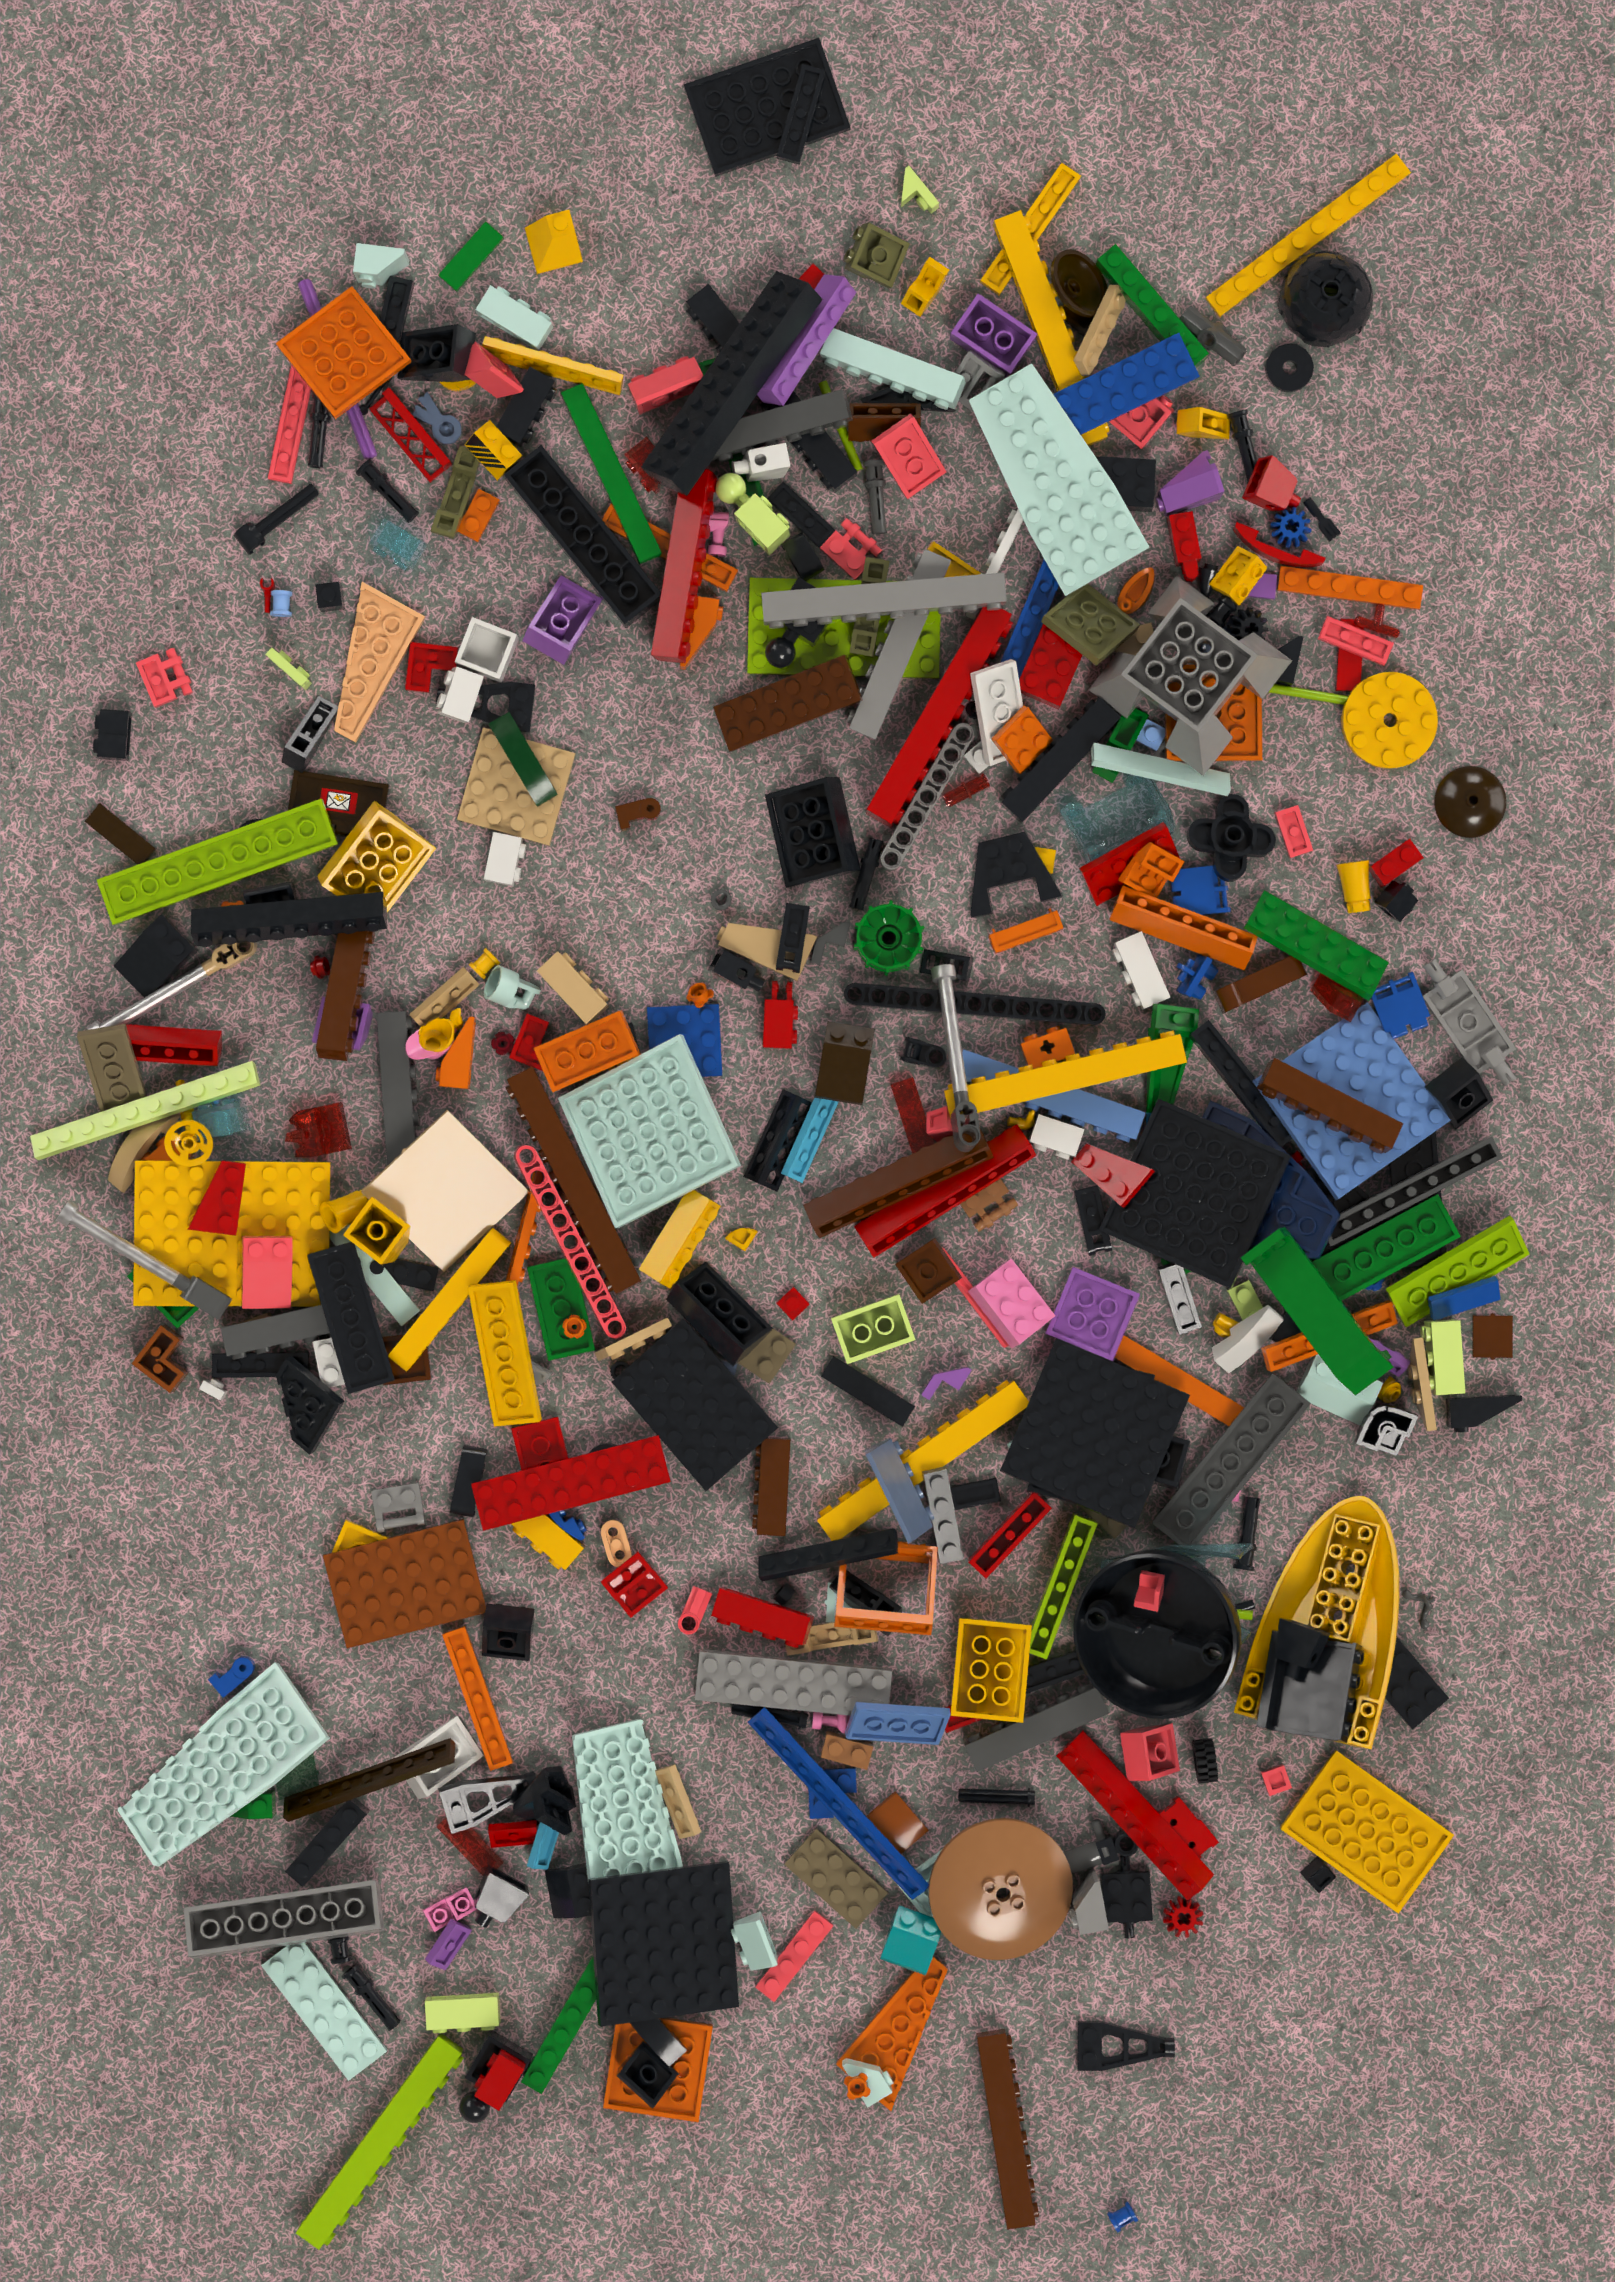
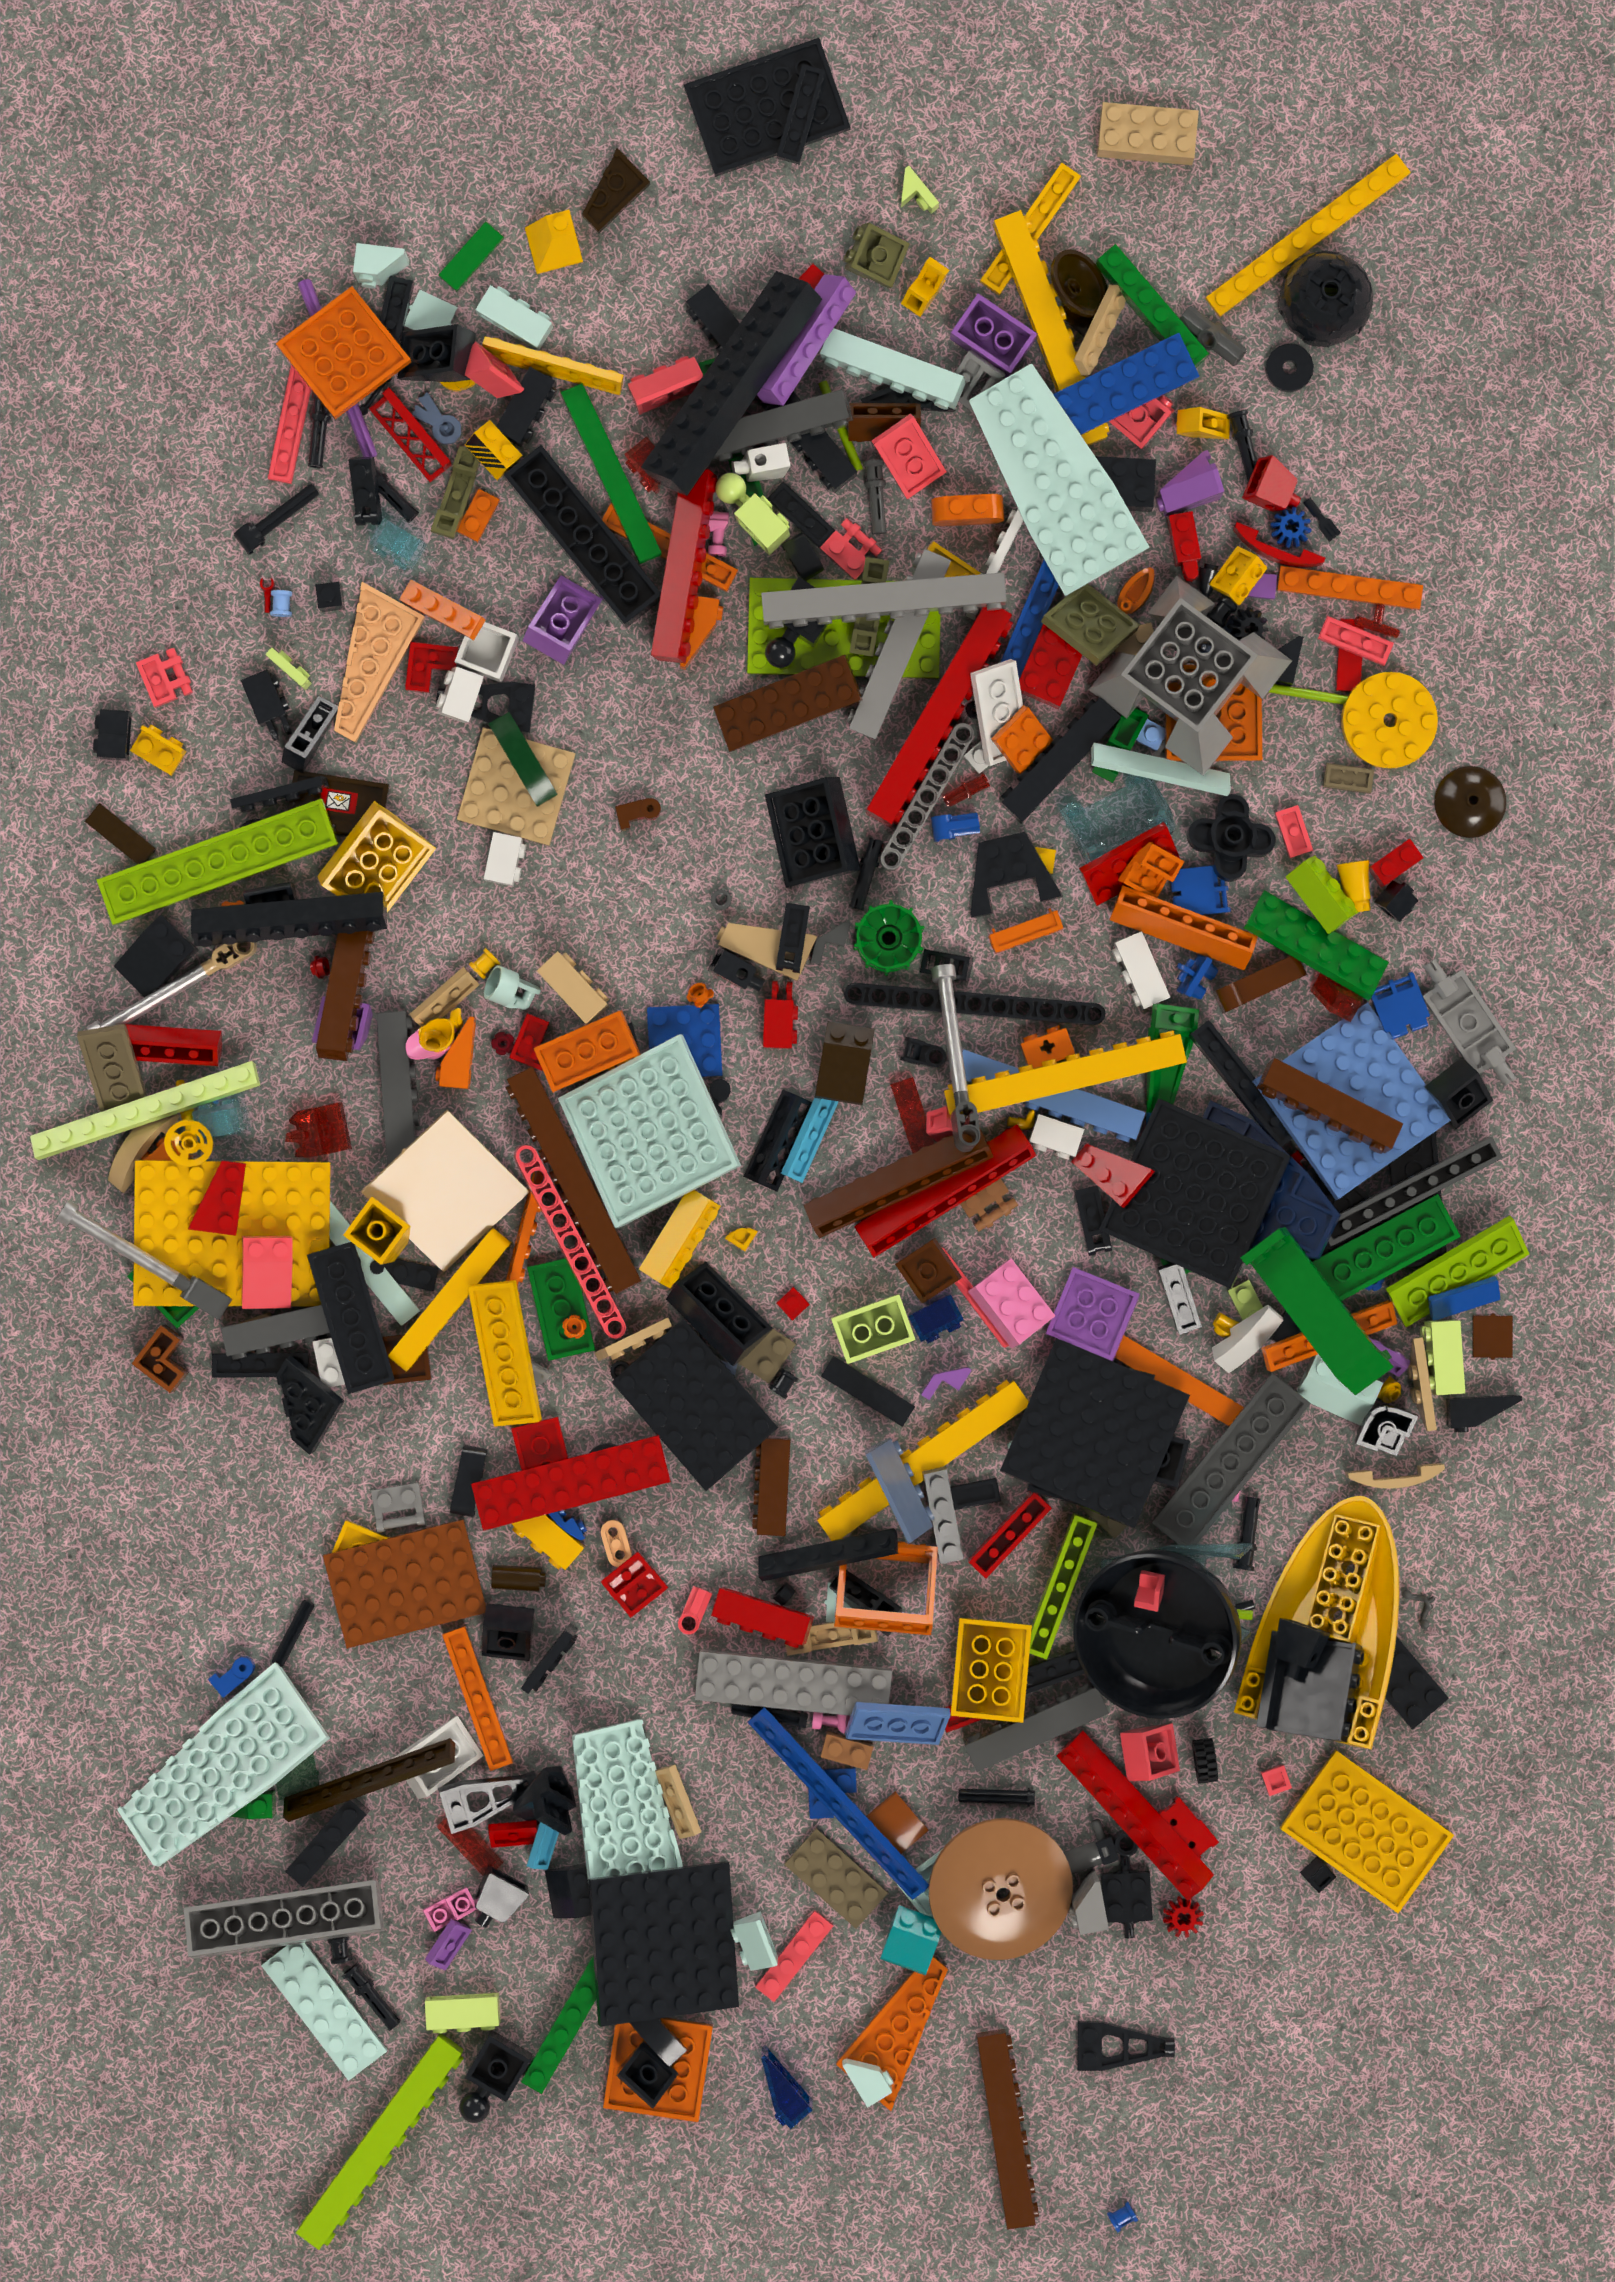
(158, 750): none -> yellow bracket
(214, 1388): white plate -> none
(266, 701): none -> black hinge
(270, 796): none -> black plate
(293, 1632): none -> black axle
(342, 1211): yellow plant -> none
(365, 490): none -> black plate
(429, 312): none -> light aqua piece
(442, 609): none -> orange plate
(499, 2080): red brick -> none
(517, 1578): none -> dark brown brick
(550, 1659): none -> black plate
(615, 191): none -> dark brown wing
(720, 1092): none -> black leg
(783, 1383): none -> black bush
(787, 2095): none -> clear blue slope
(853, 2092): orange plate -> none
(936, 1318): none -> clear blue brick
(954, 826): none -> blue piece
(967, 510): none -> orange brick
(1147, 133): none -> tan brick
(1322, 894): none -> lime brick
(1348, 778): none -> dark tan plate
(1425, 1473): none -> tan slope

